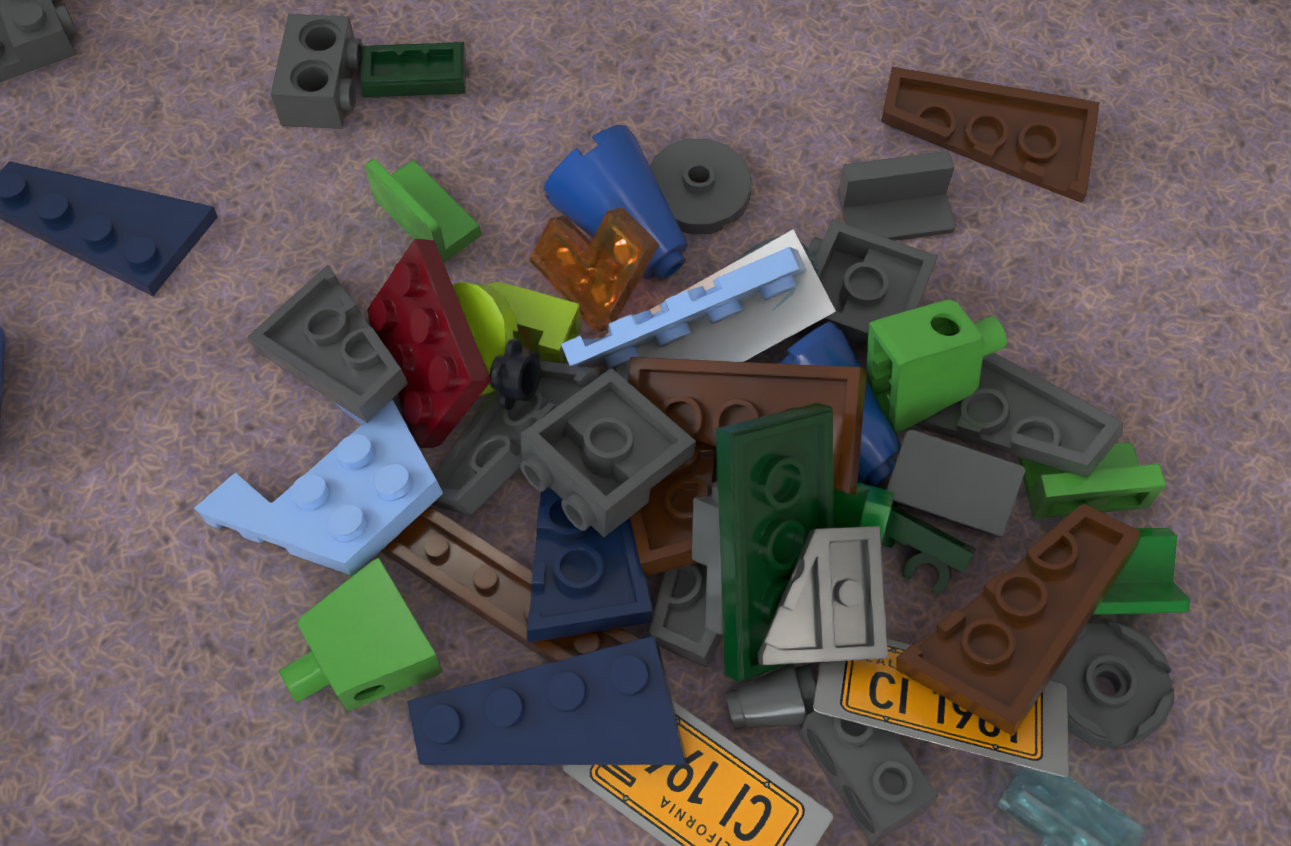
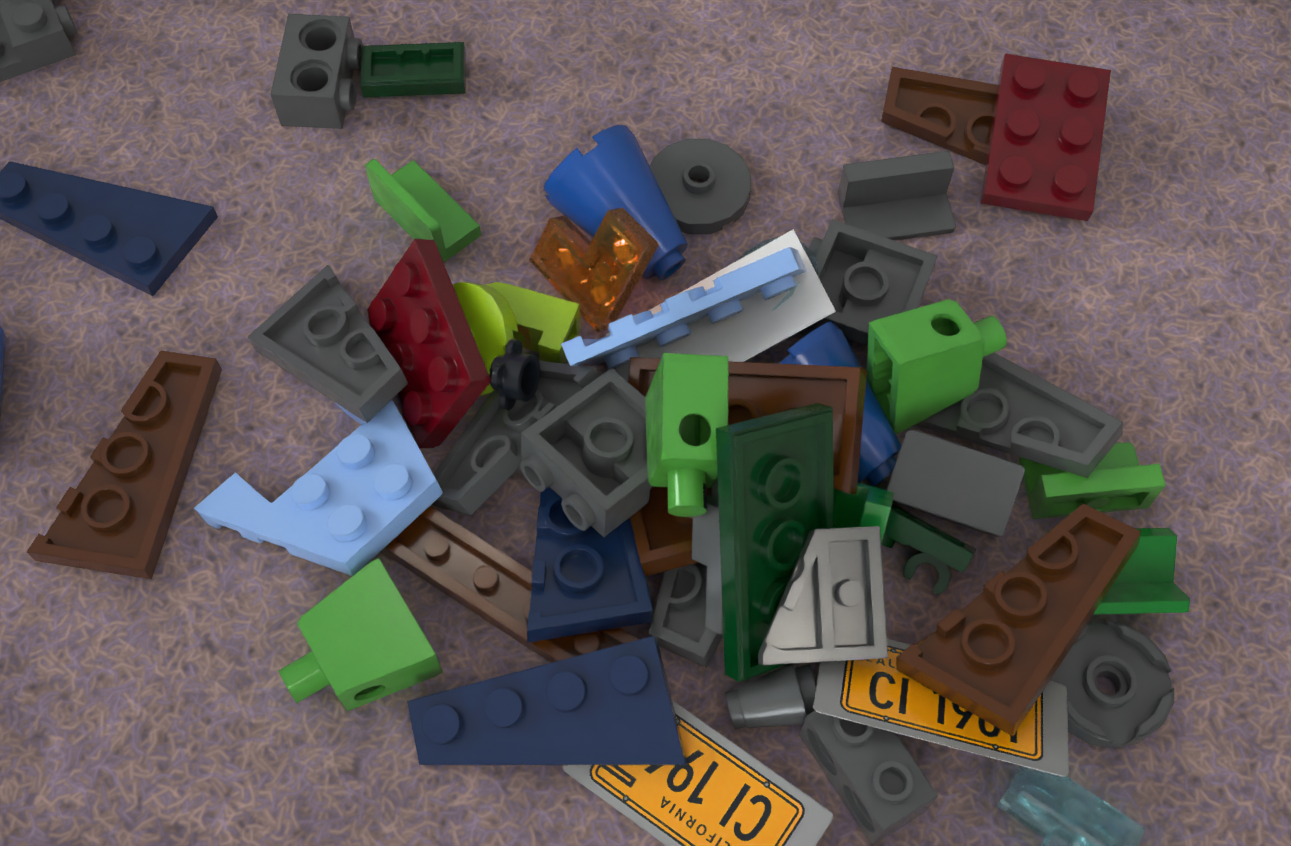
(136, 477): none -> reddish brown wing
(681, 422): none -> bright green torso
(1046, 137): none -> dark red plate

